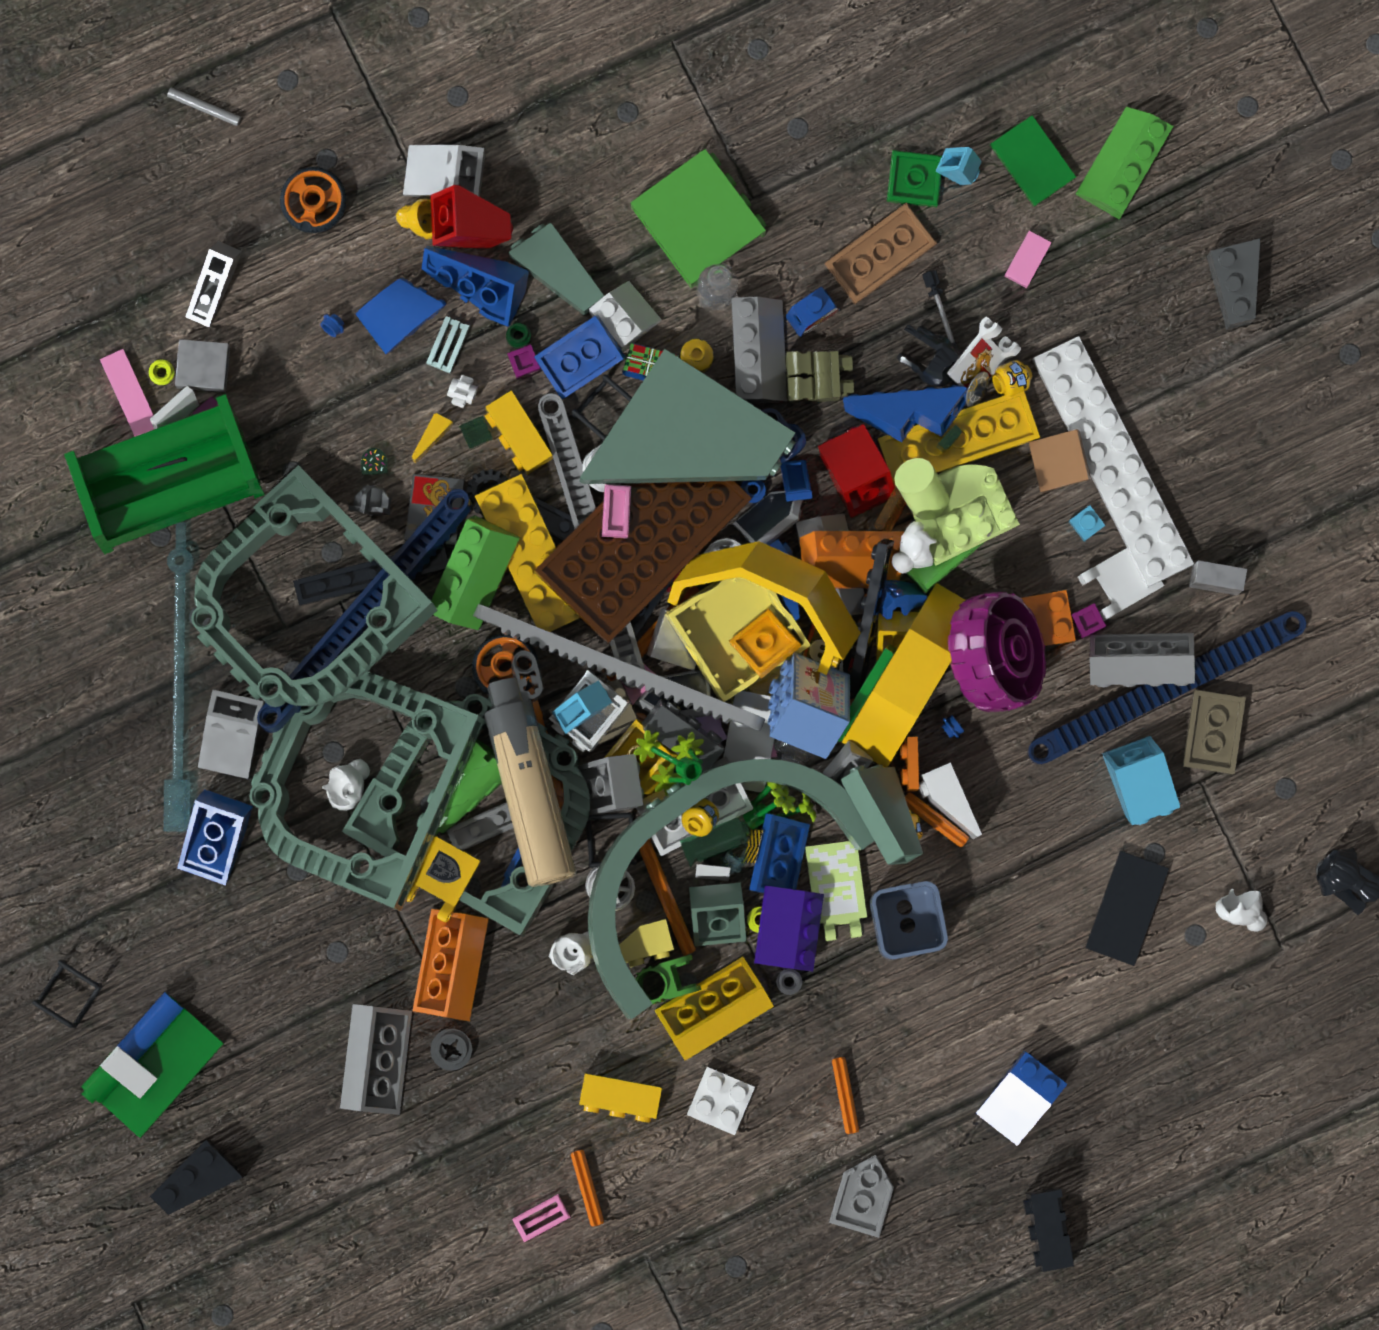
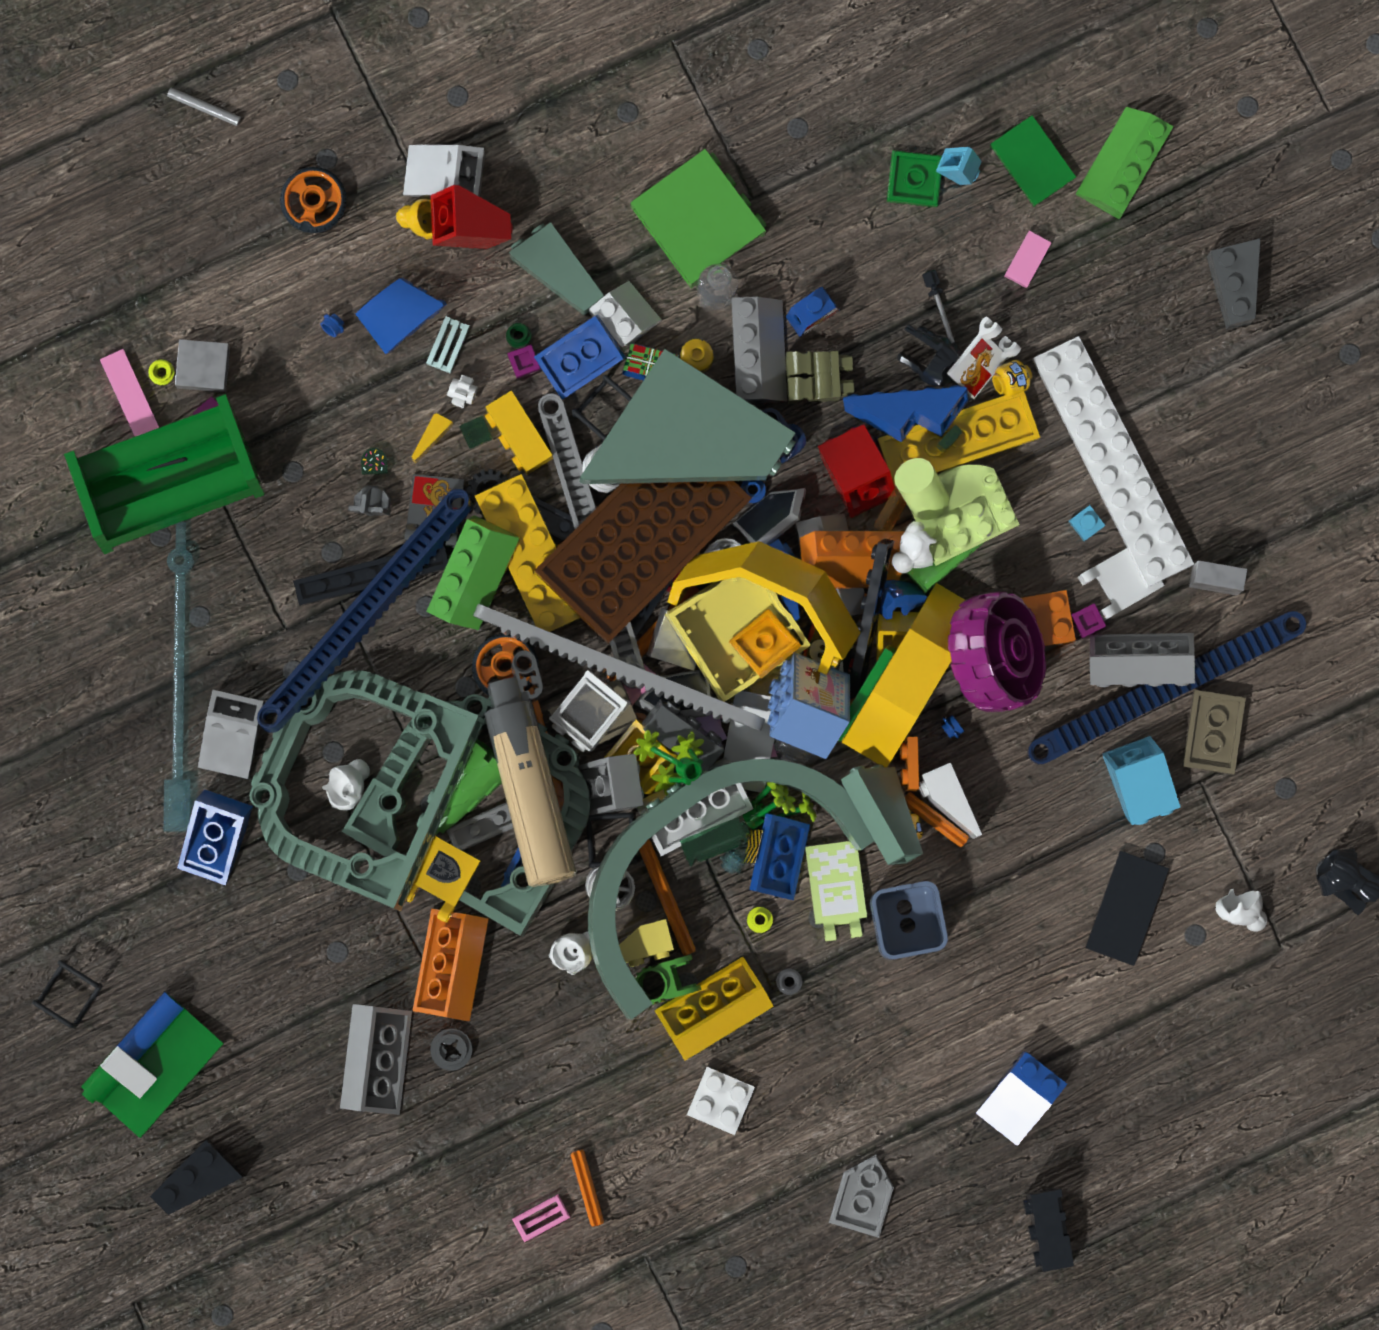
(176, 408): white tile -> none
(213, 282): light grey slope -> none
(303, 501): sand green arch -> none
(485, 282): blue wedge -> none
(582, 706): medium azure slope -> none
(616, 511): bright pink tile -> none
(620, 1097): yellow brick -> none
(700, 818): yellow head -> none
(712, 872): white sticker -> none
(717, 914): sand green slope -> none
(789, 928): dark purple slope -> none
(796, 480): blue tile -> none
(845, 1095): orange axle -> none
(847, 759): light grey slope -> none
(880, 253): medium nougat tile -> none
(977, 389): piece -> none
(1059, 460): medium nougat tile -> none

